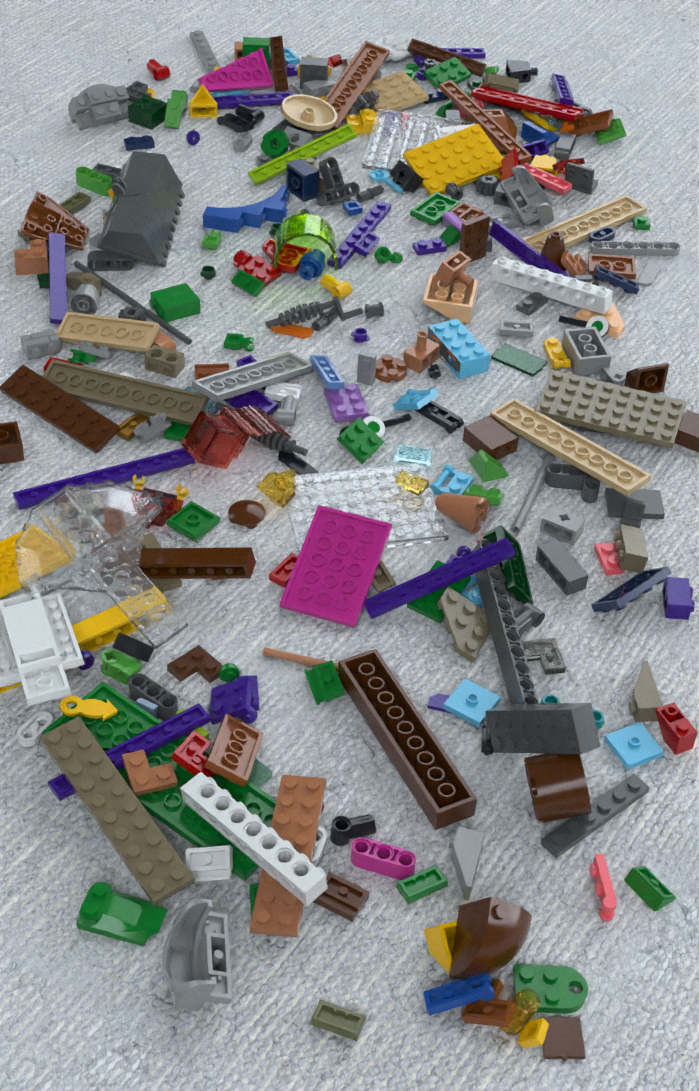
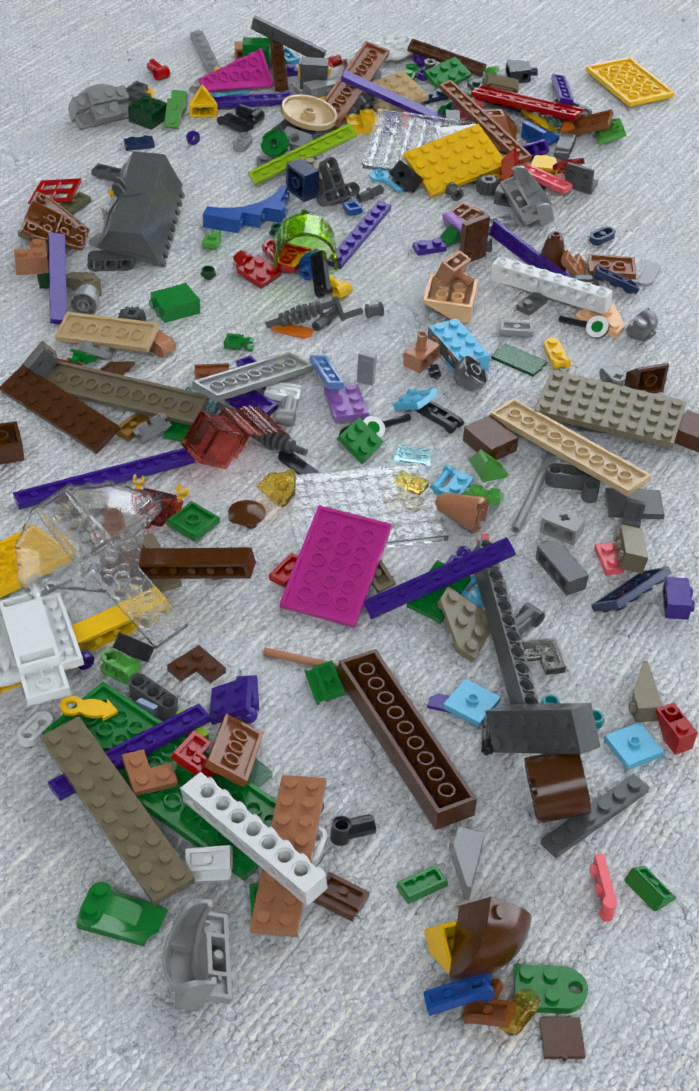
(40, 344): light grey brick -> none
(41, 359): none -> dark grey torso
(69, 191): none -> red window
(93, 181): bright green beam -> none
(118, 367): none -> reddish brown piece
(132, 302): dark grey piece -> none
(164, 361): dark tan brick -> none
(228, 672): green plate -> none
(247, 282): green plate -> none
(287, 38): none -> dark grey plate
(320, 273): none -> black plate
(338, 1020): olive plate -> none
(360, 335): dark purple plate -> none
(366, 243): dark purple plate -> none
(382, 858): dark pink beam -> none
(383, 254): green plate -> none
(387, 95): none -> tile
(390, 369): dark orange plate -> none
(433, 207): green plate -> none
(469, 373): none -> flat silver cylinder
(472, 53): dark purple tile -> none
(514, 567): dark green plate -> none
(533, 1033): yellow plate -> none
(579, 227): tan plate -> none
(585, 350): light grey brick -> none
(630, 82): none -> yellow plate
(640, 248): light grey beam -> none
(641, 223): green plate -> none
(643, 325): none -> flat silver cylinder

